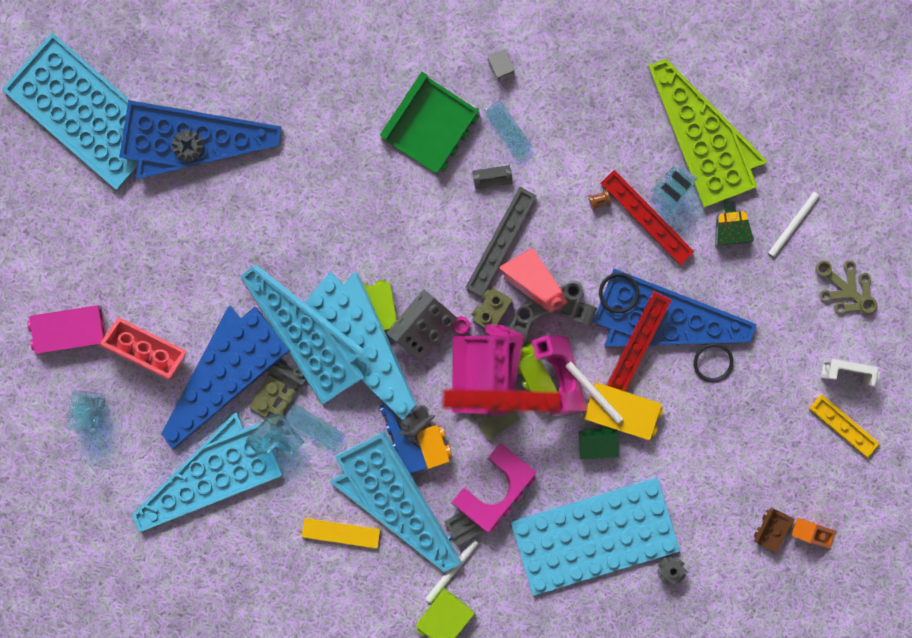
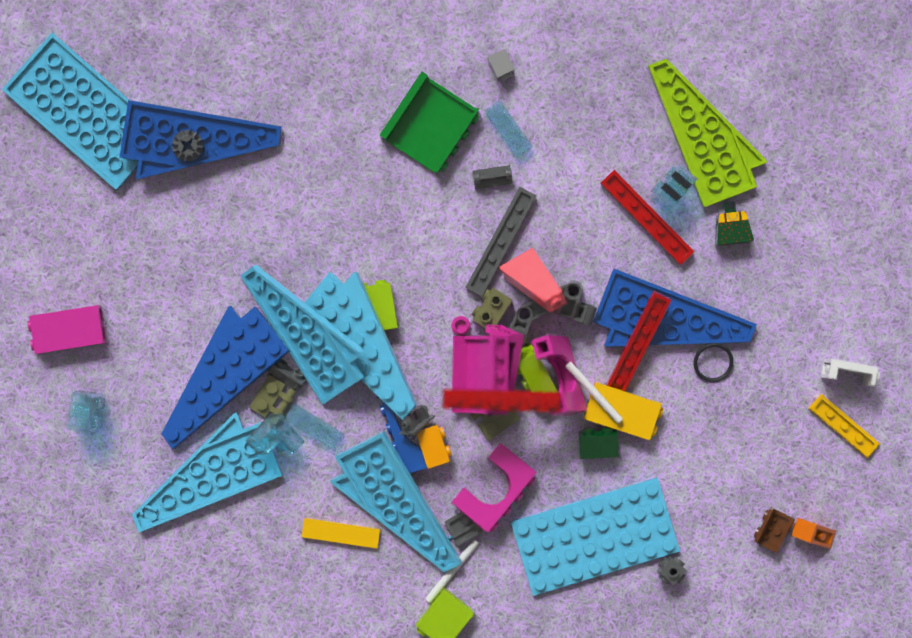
(144, 349): coral slope -> none
(422, 325): dark grey piece -> none
(599, 200): dark orange bush -> none
(636, 293): black tyre -> none
(793, 225): white bar -> none
(849, 289): olive plant -> none

